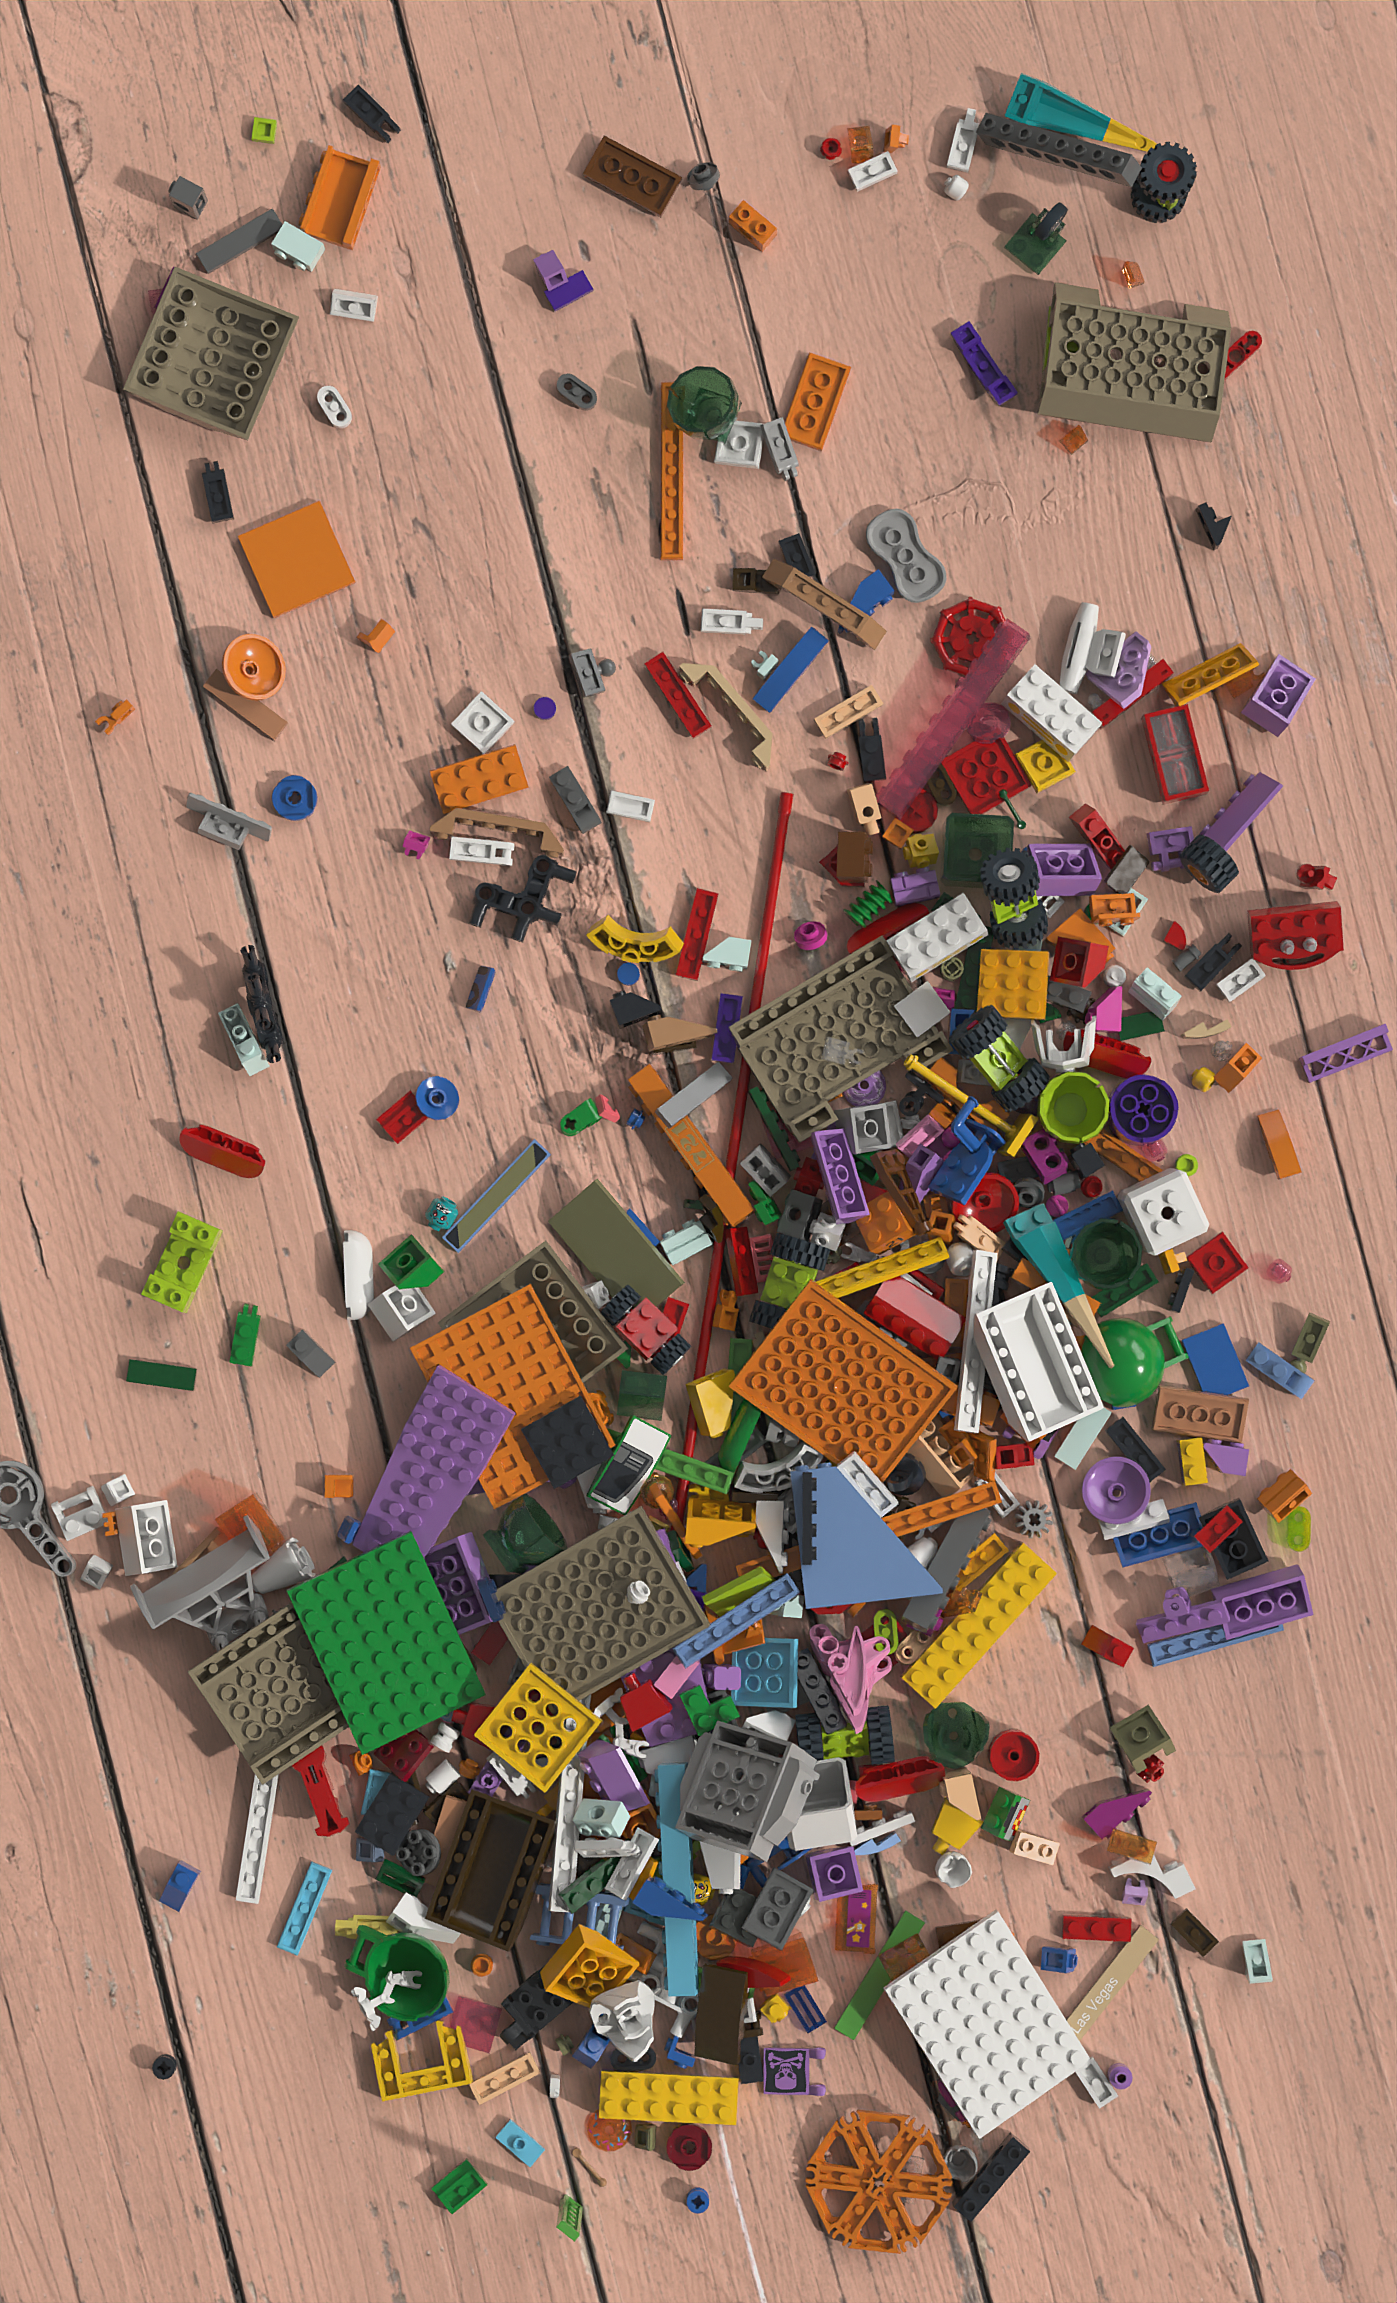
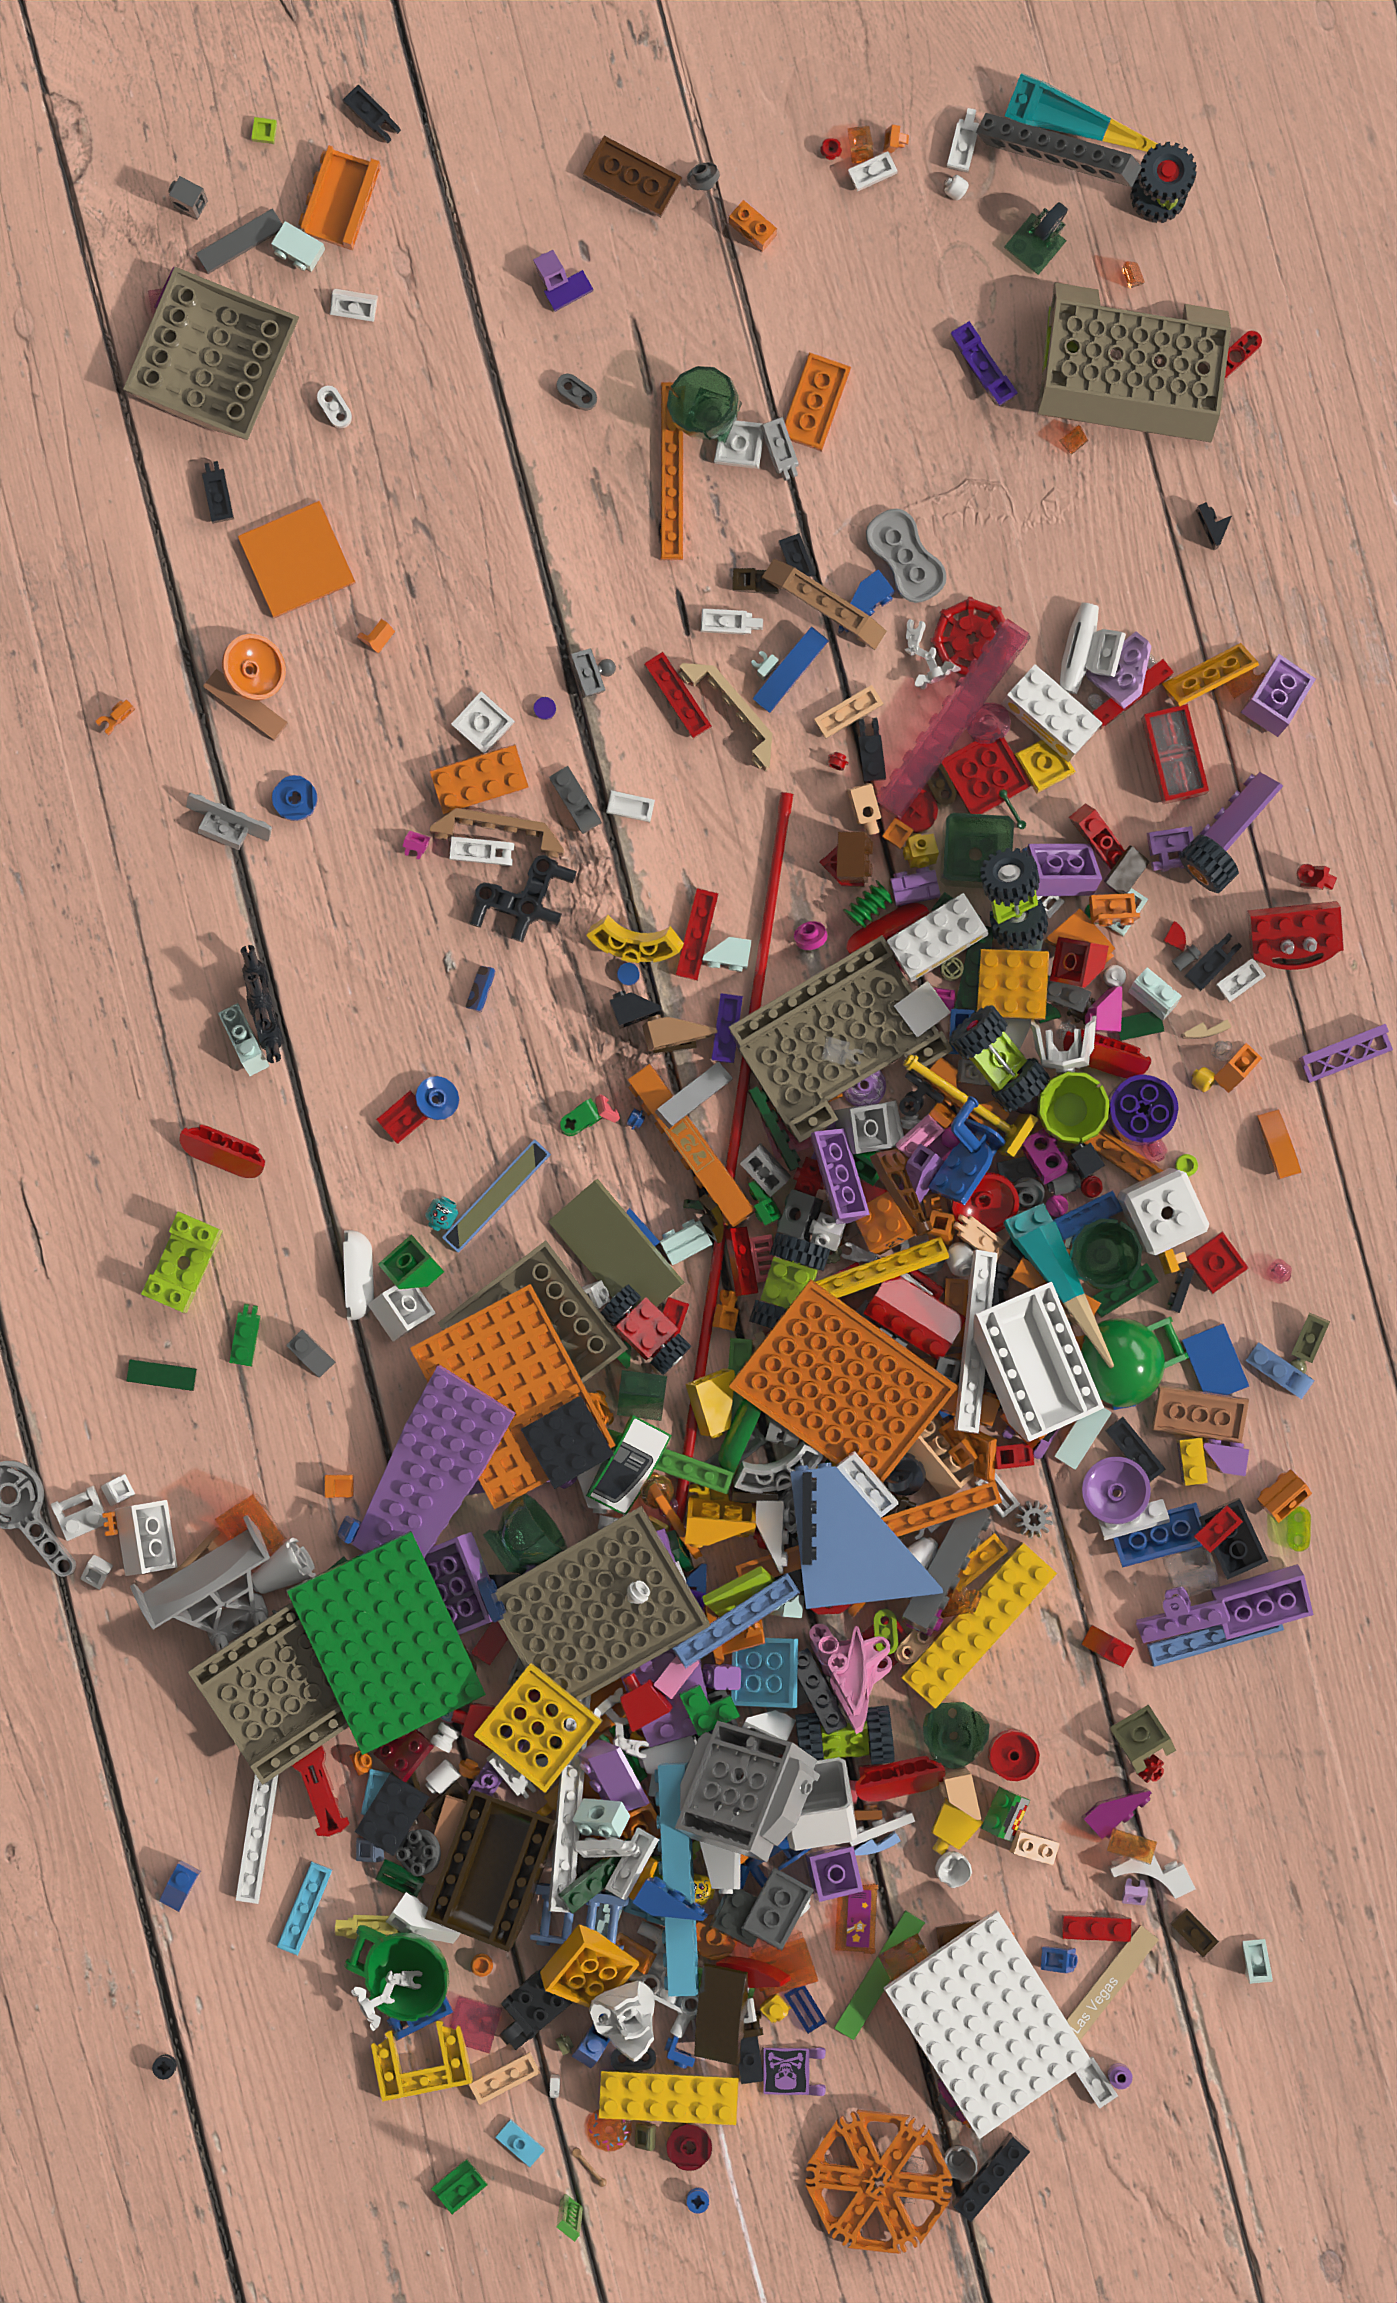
(936, 673): none -> white piece

